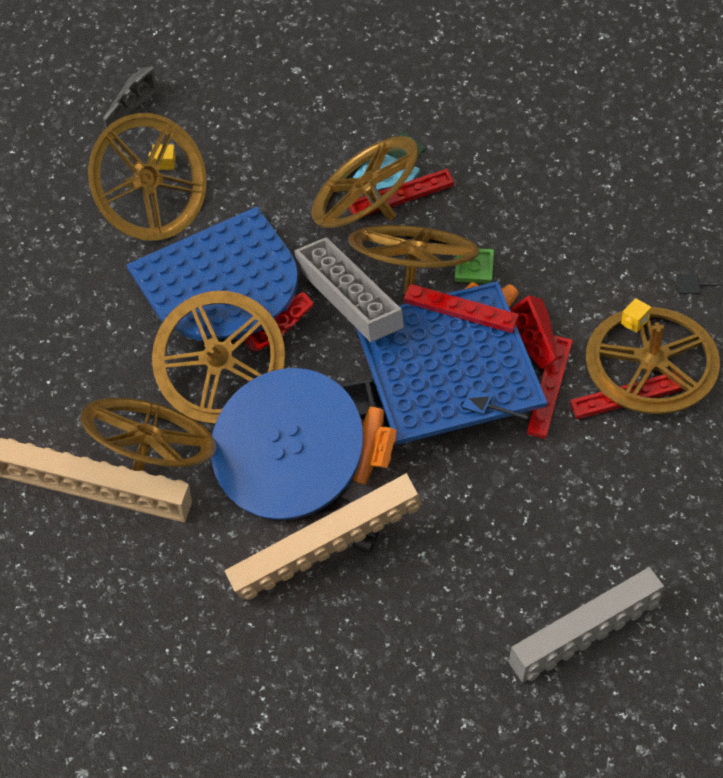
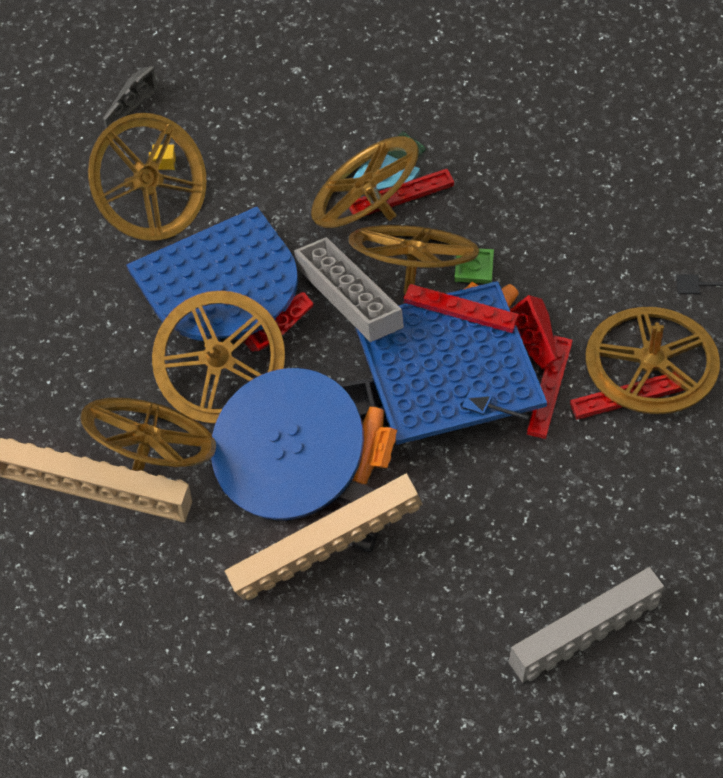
(636, 315): yellow brick -> none

